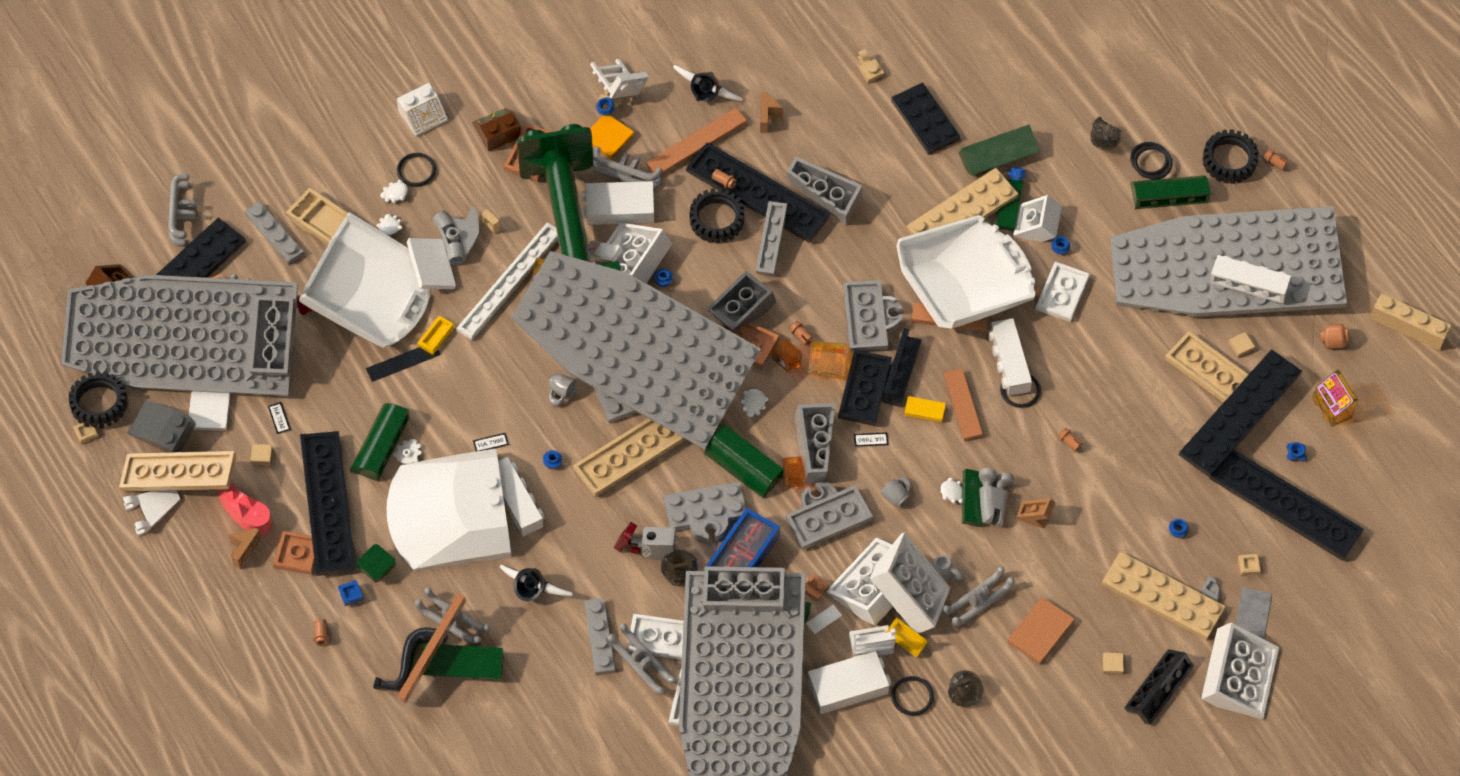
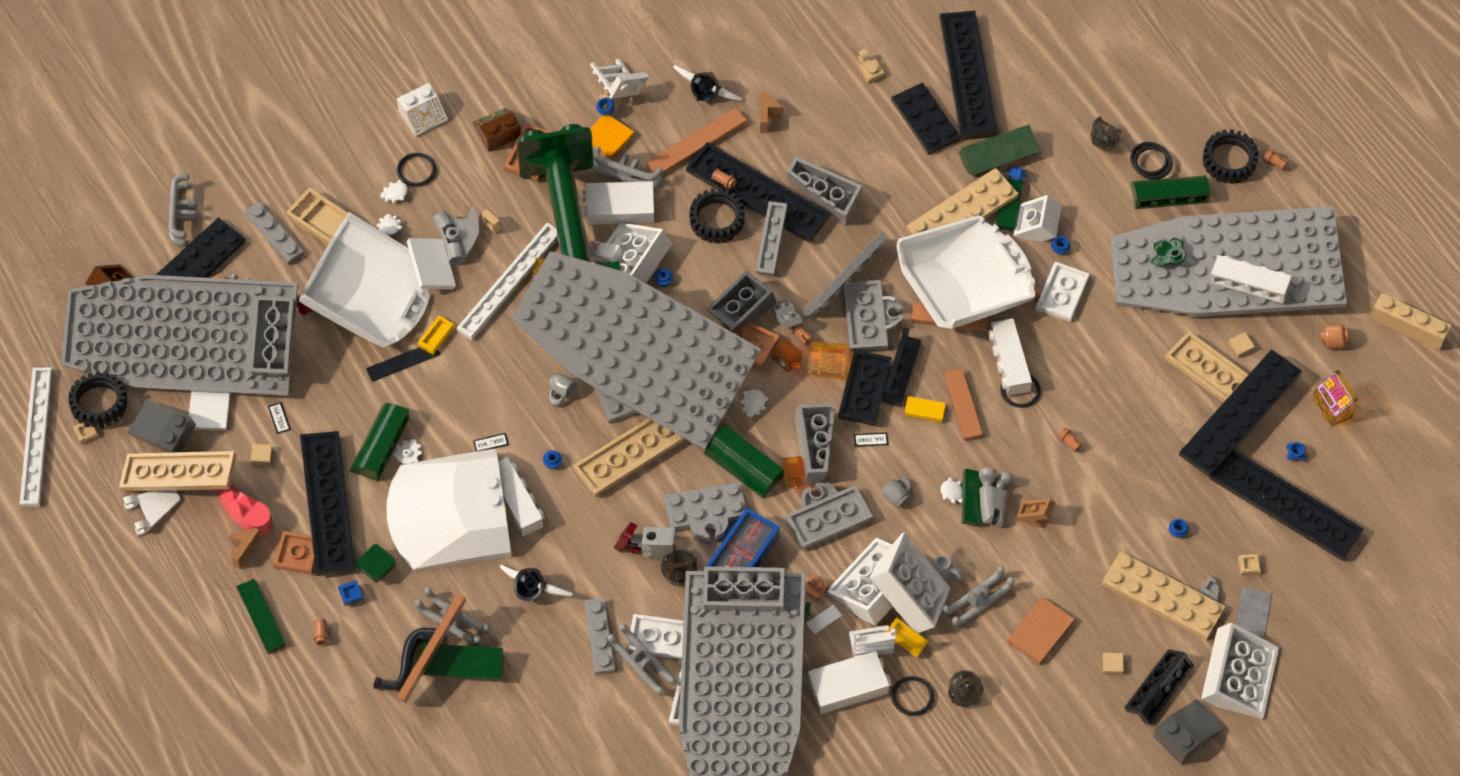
(36, 437): none -> white tile
(261, 616): none -> dark green tile
(786, 314): none -> light grey slope
(843, 277): none -> light grey wing
(968, 74): none -> black plate
(1169, 253): none -> dark green plate
(1188, 731): none -> dark grey slope

